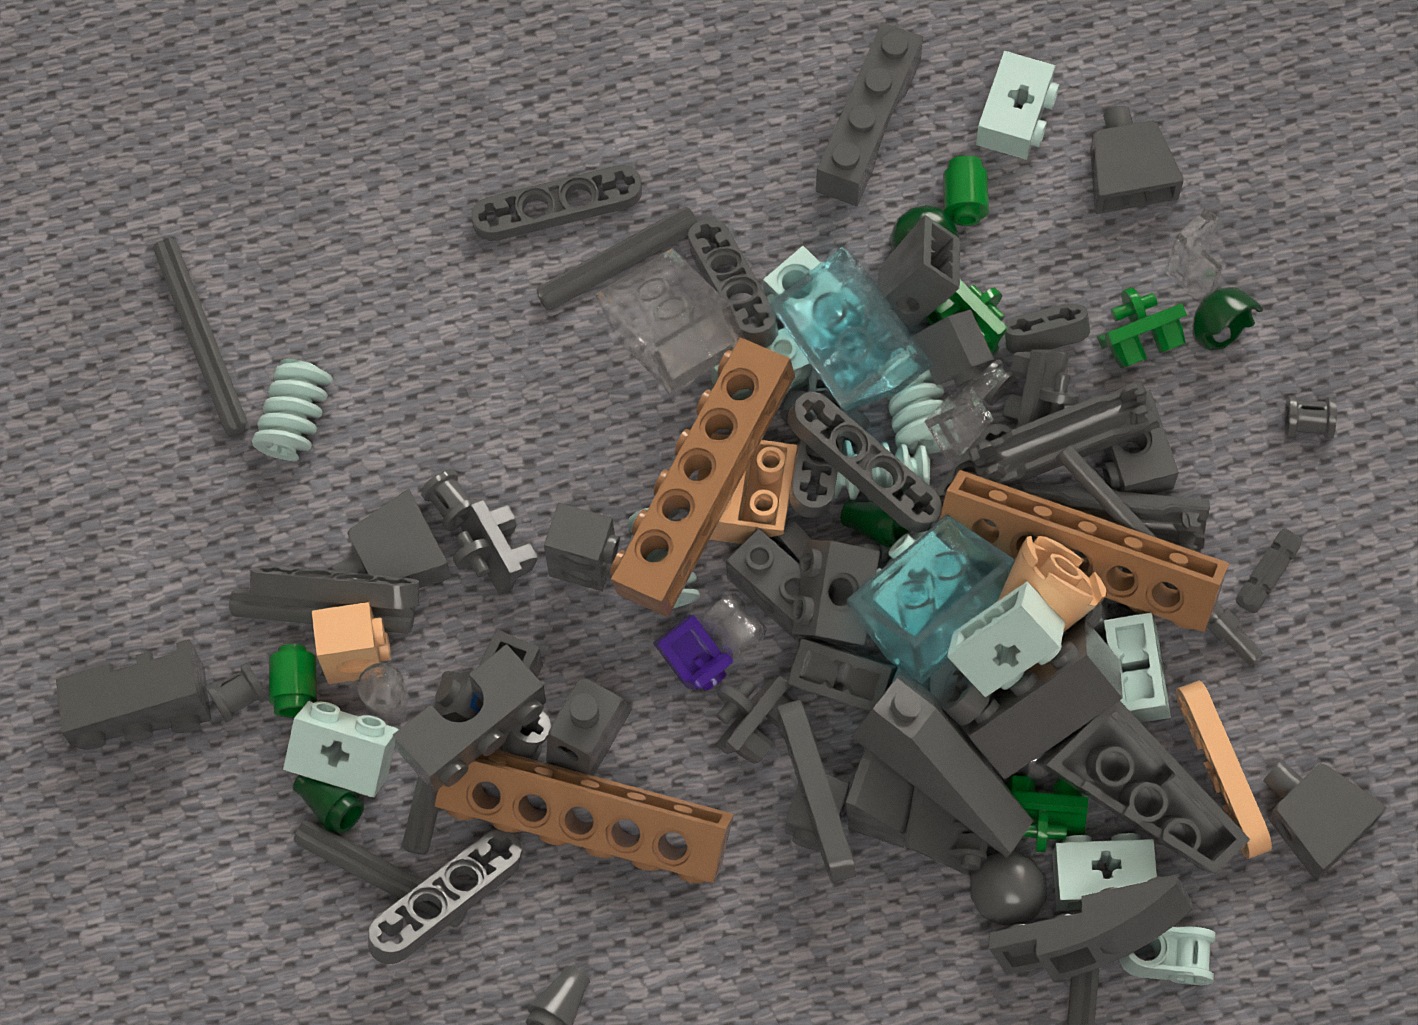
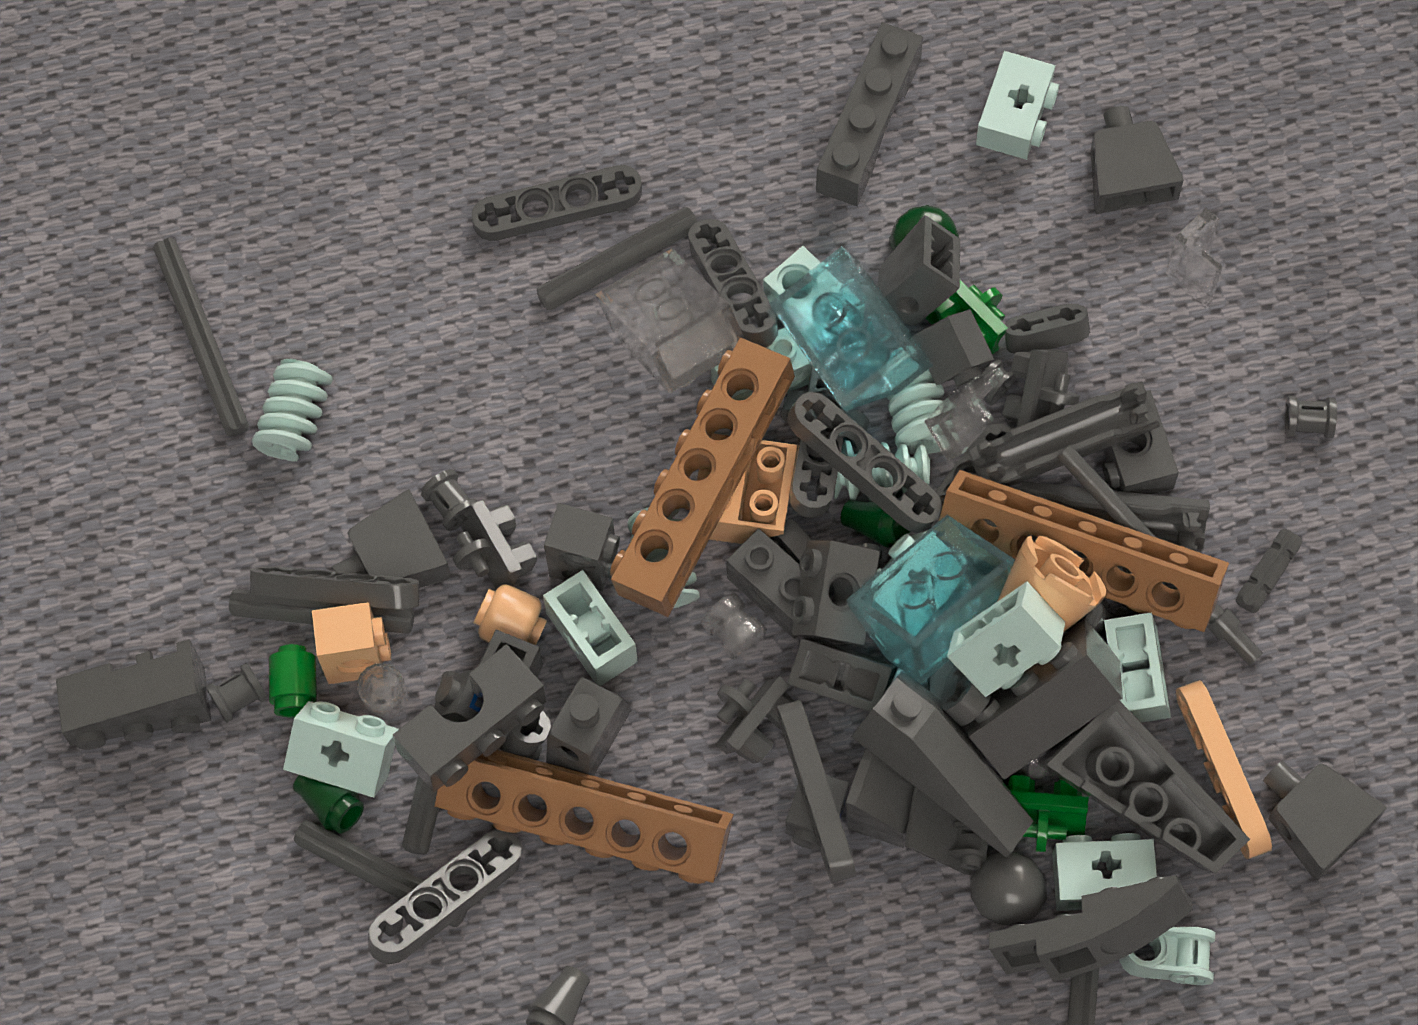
(511, 613): none -> light nougat head
(590, 628): none -> light aqua brick
(693, 655): dark purple bracket -> none
(966, 190): green brick -> none
(1163, 325): green hips -> none
(1223, 309): dark green hair -> none

